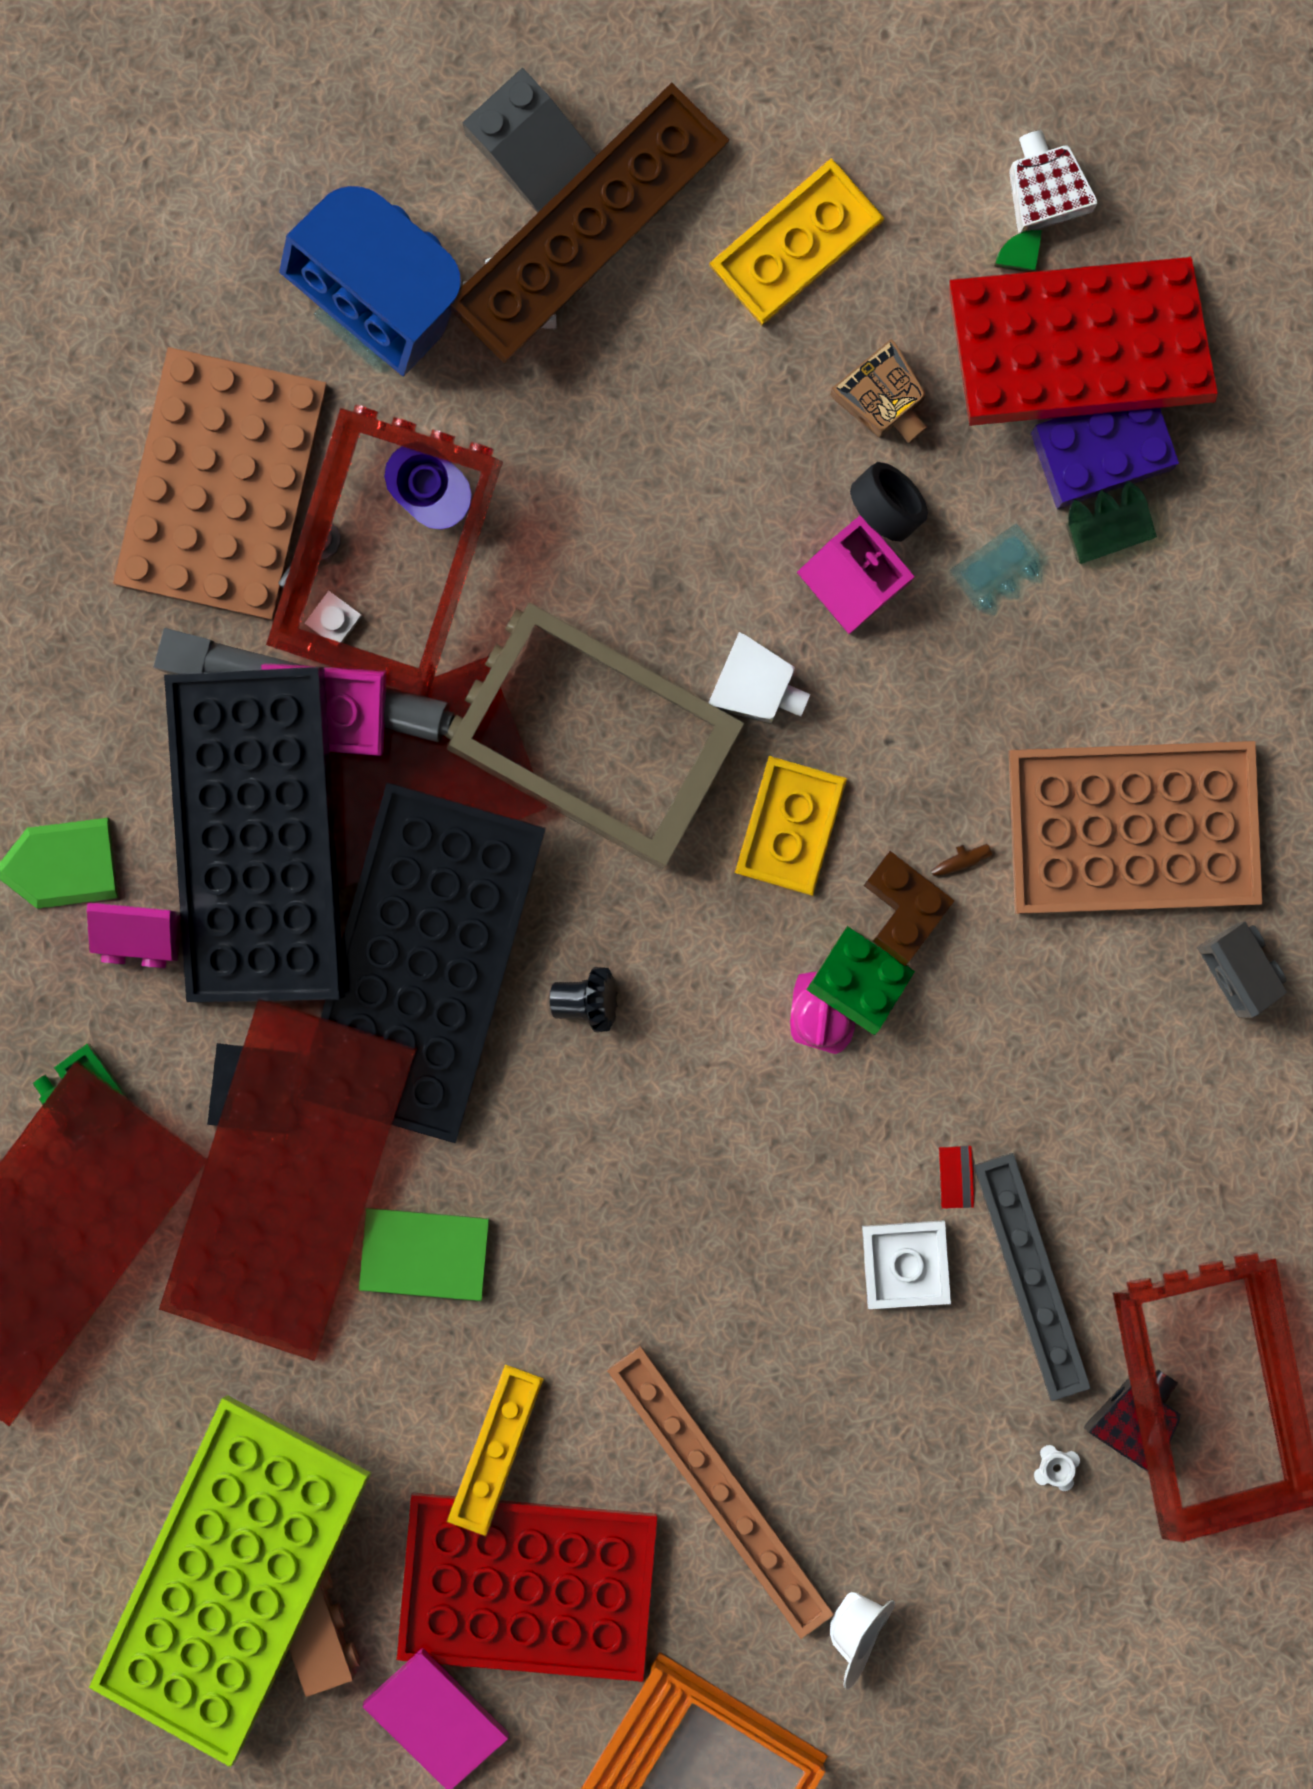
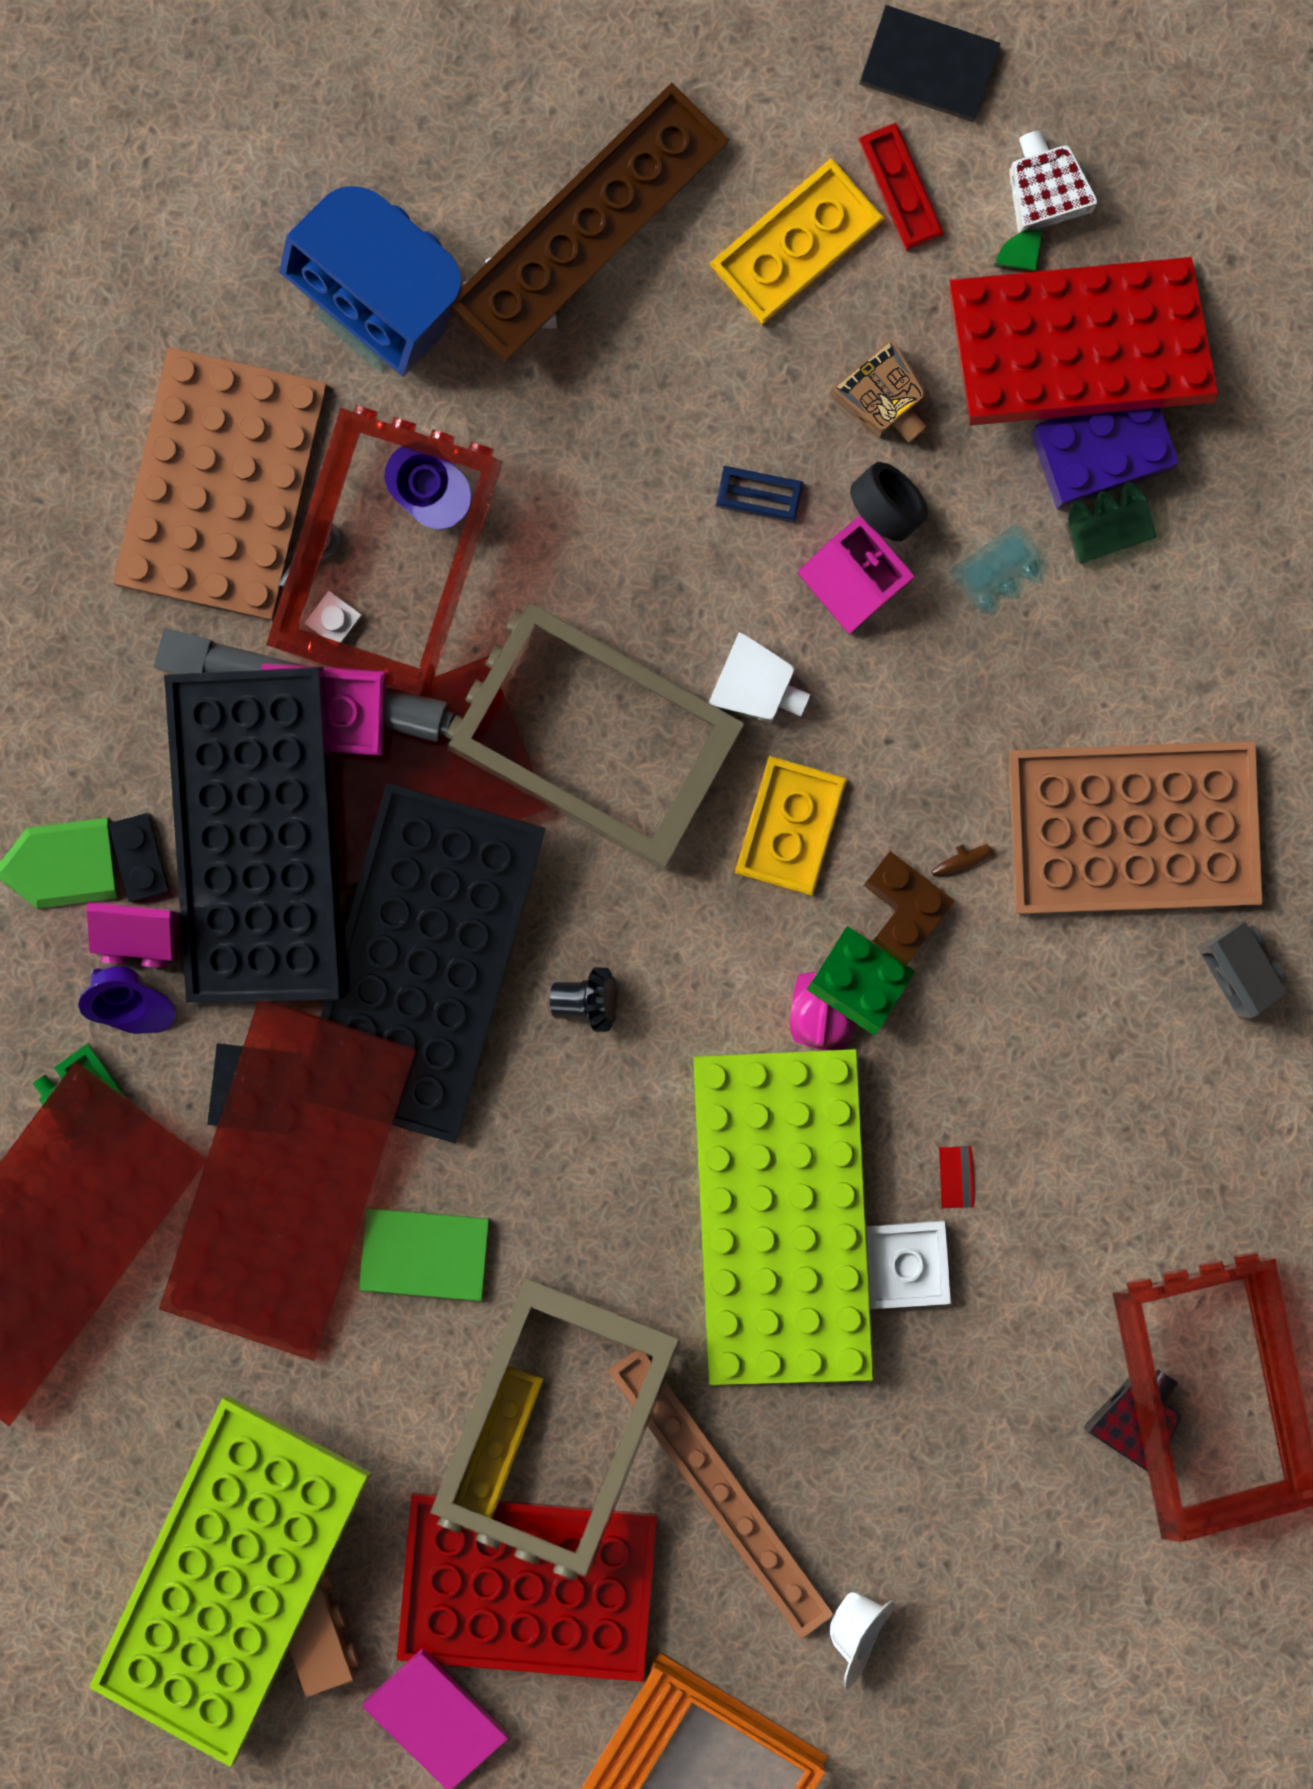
(123, 1002): none -> dark purple piece
(139, 857): none -> black plate
(528, 139): dark grey slope -> none
(598, 1321): none -> dark tan window
(783, 1217): none -> lime plate
(793, 501): none -> dark blue tile
(900, 186): none -> red tile
(929, 63): none -> black tile
(1031, 1276): dark grey plate -> none
(1062, 1479): white plate -> none

